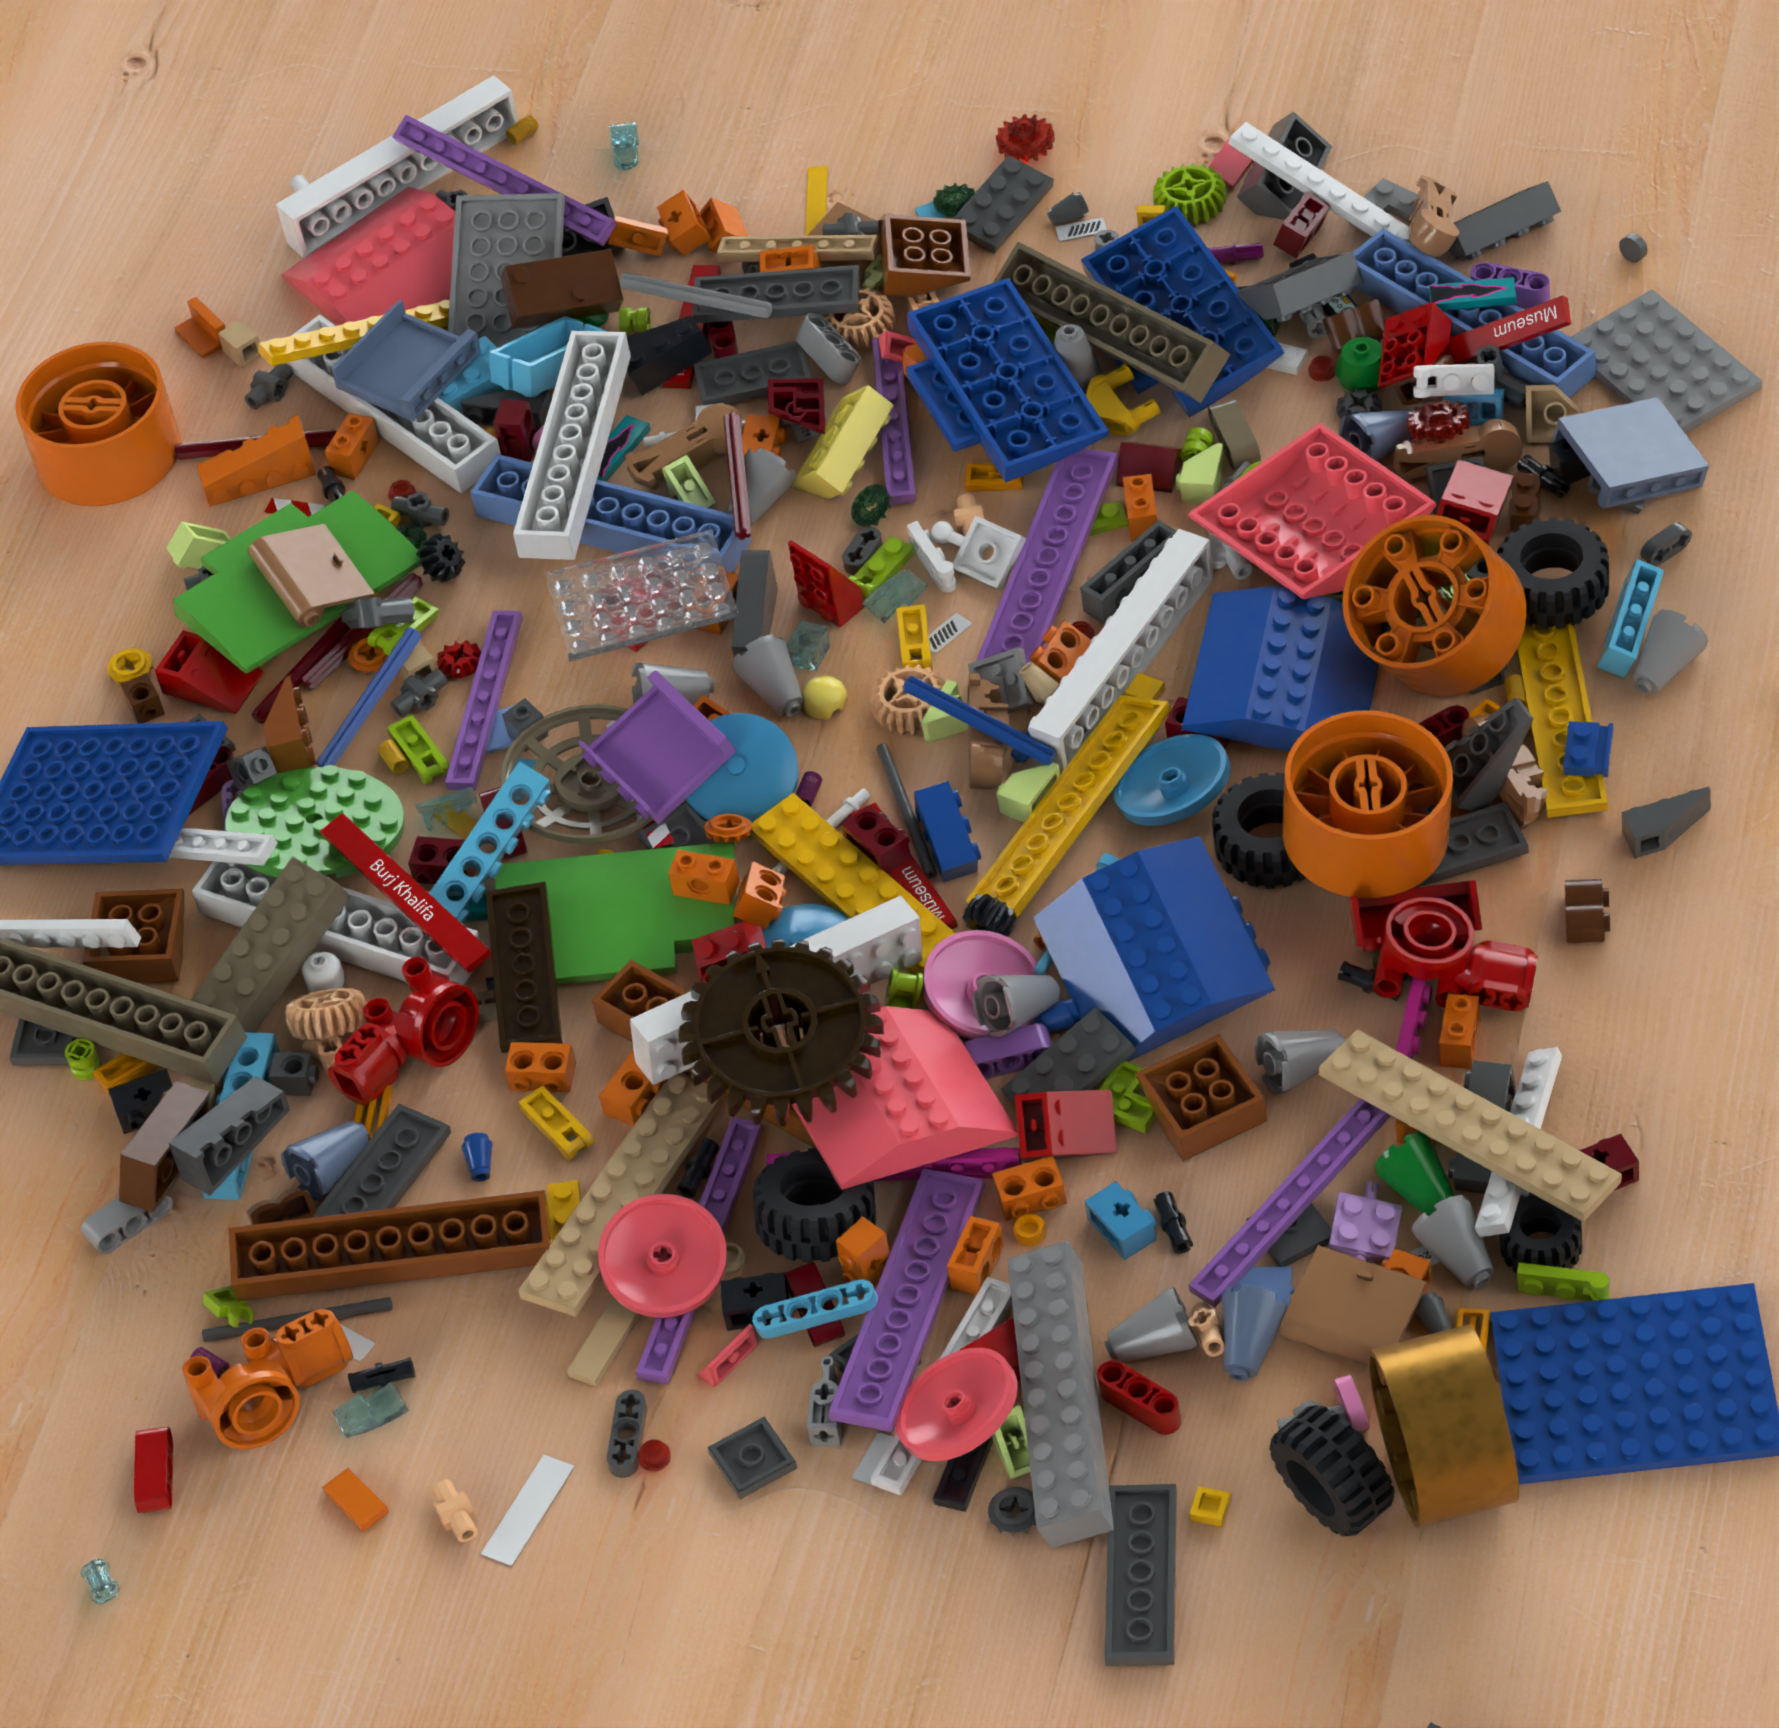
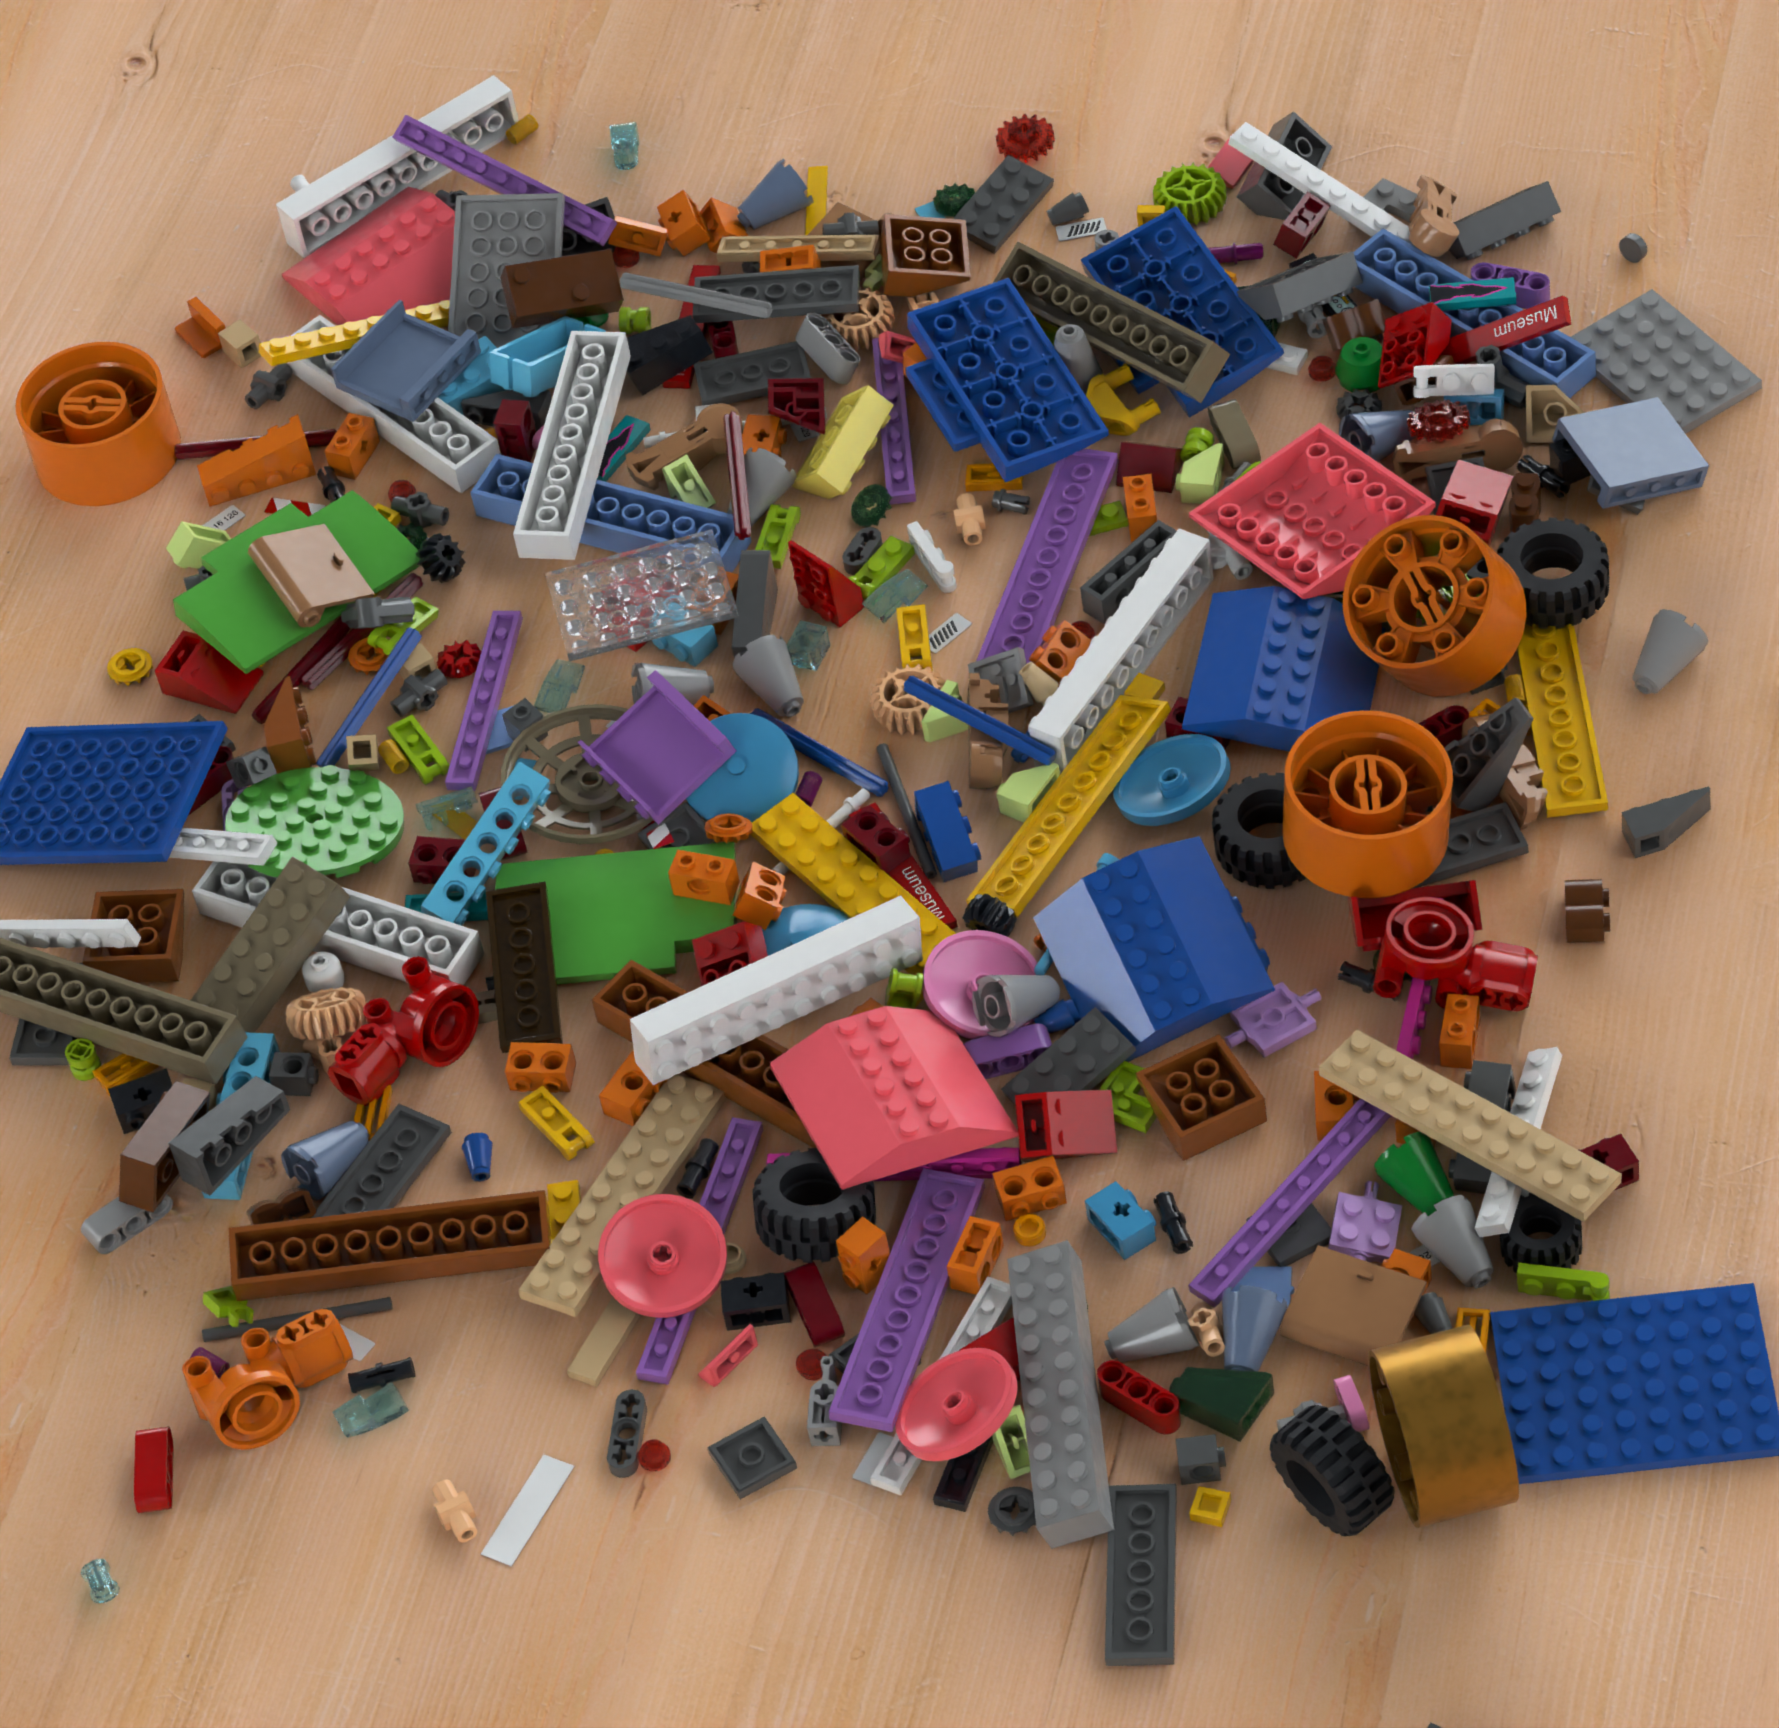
(142, 699): reddish brown brick -> none
(225, 518): none -> white sticker
(355, 1499): orange tile -> none
(362, 752): none -> tan brick
(405, 893): red tile -> none
(558, 685): none -> clear light blue slope
(625, 257): none -> clear red plate
(690, 645): none -> medium azure brick
(774, 197): none -> sand blue cone
(778, 532): none -> lime plate
(787, 990): dark brown gear -> none
(809, 1364): none -> clear red plate
(816, 1314): medium azure beam -> none
(823, 696): light yellow hair -> none
(829, 757): none -> blue axle
(980, 536): white plate -> none
(1010, 501): none -> dark grey pin
(1199, 1459): none -> dark grey brick
(1223, 1398): none -> clear green slope
(1274, 1020): none -> lavender plate
(1294, 1055): light grey cone -> none
(1330, 1104): none -> orange brick
(1588, 749): blue plate -> none
(1630, 618): medium azure brick -> none
(1666, 544): dark grey beam -> none

